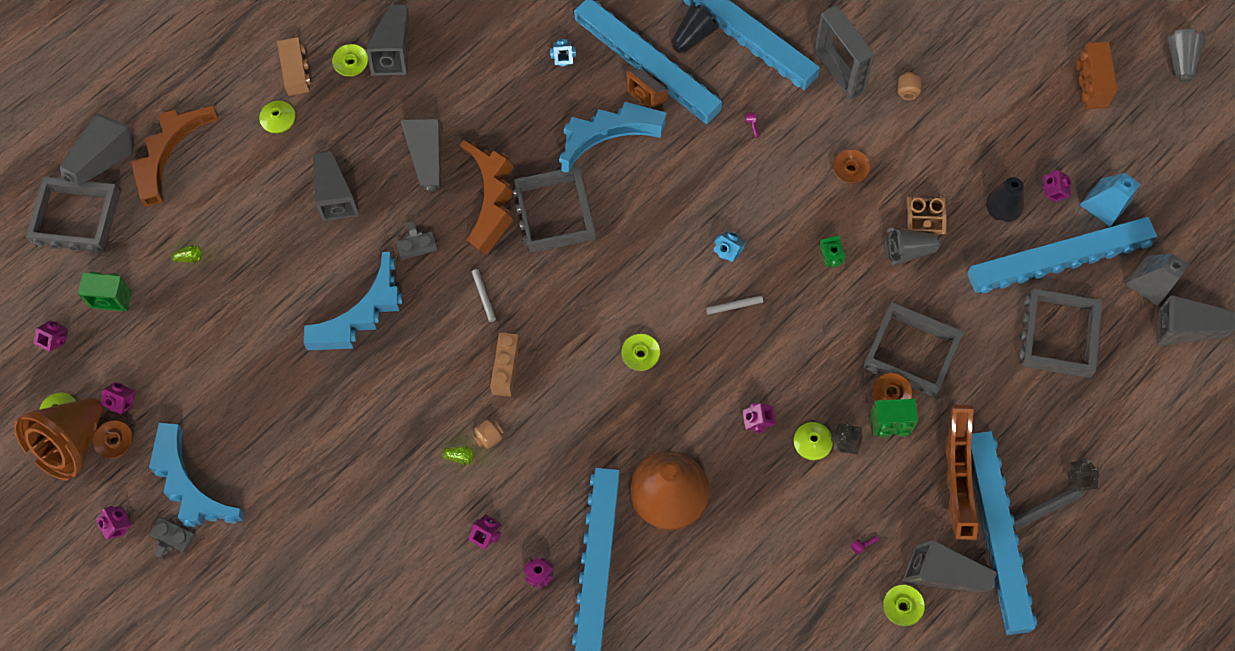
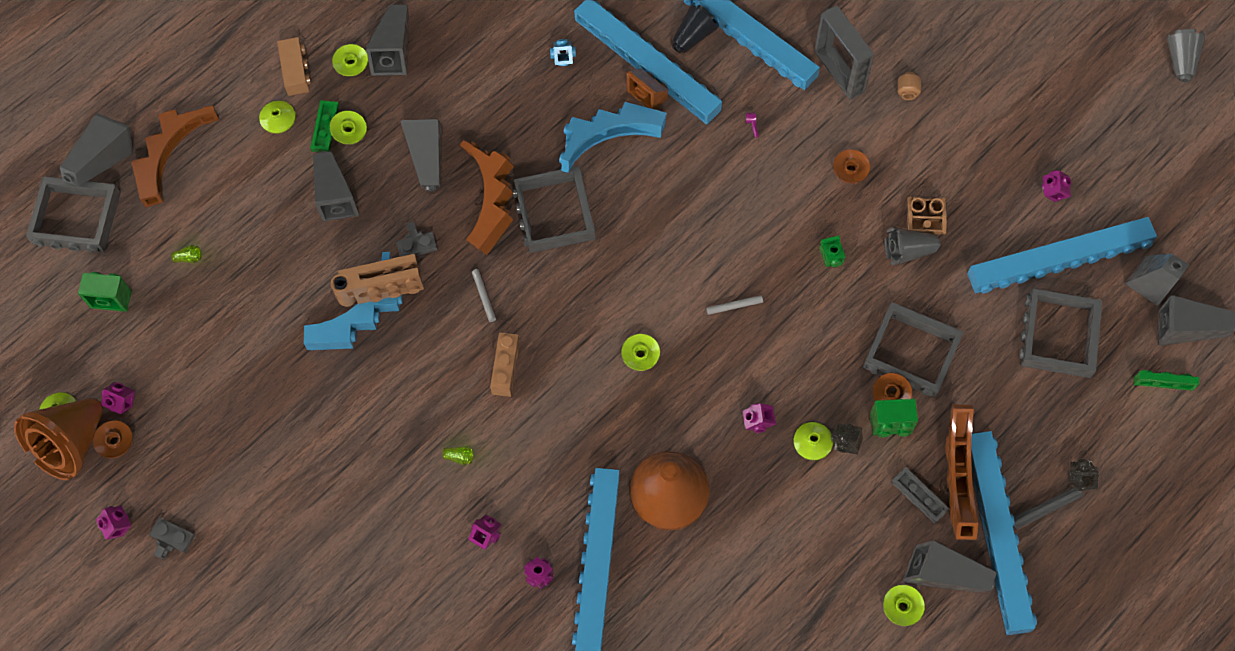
(50, 335): magenta brick -> none
(169, 463): dark azure arch -> none
(322, 136): none -> green plate
(348, 120): none -> lime dish
(377, 281): none -> medium nougat hinge
(488, 434): medium nougat head -> none
(729, 246): dark azure brick -> none
(858, 546): magenta hand -> none
(920, 495): none -> dark grey plate
(1006, 200): black cone -> none
(1097, 75): dark orange brick -> none
(1110, 197): dark azure slope -> none
(1166, 380): none -> green plate

